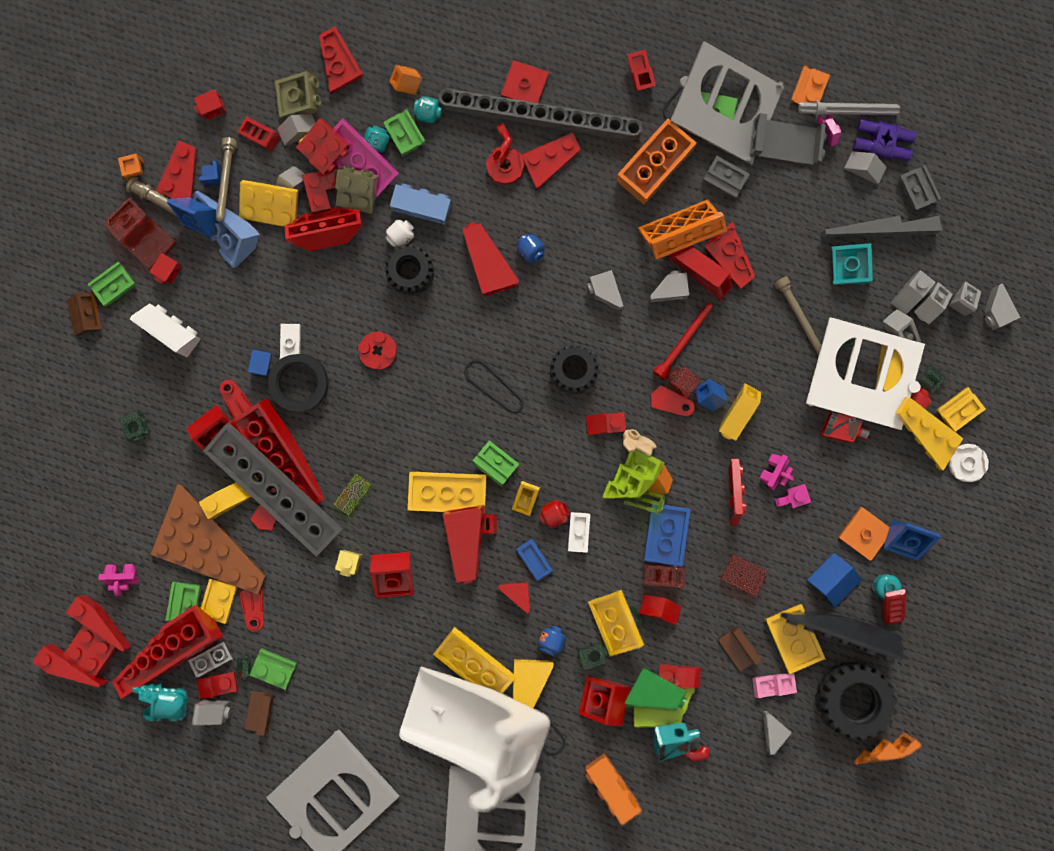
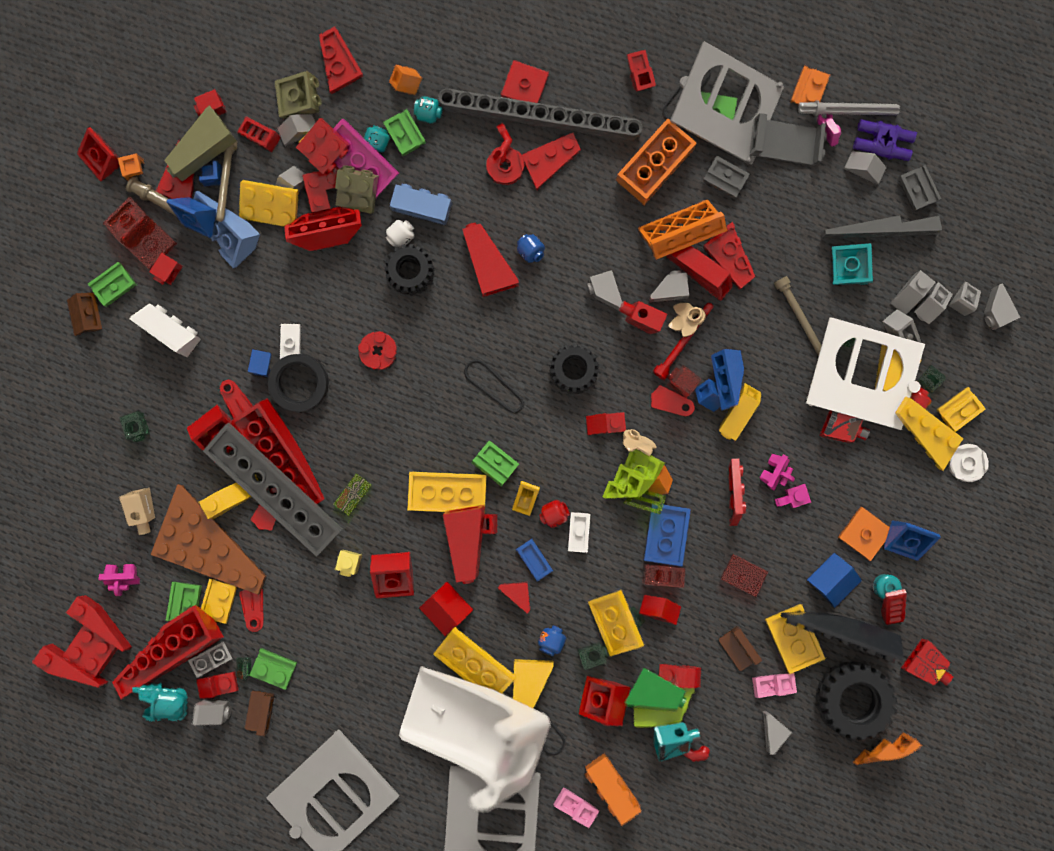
(97, 155): none -> red slope
(138, 509): none -> tan torso
(199, 145): none -> olive slope
(446, 608): none -> red slope
(576, 807): none -> bright pink slope
(649, 320): none -> red torso
(684, 321): none -> tan plate
(728, 374): none -> blue slope
(928, 664): none -> red torso

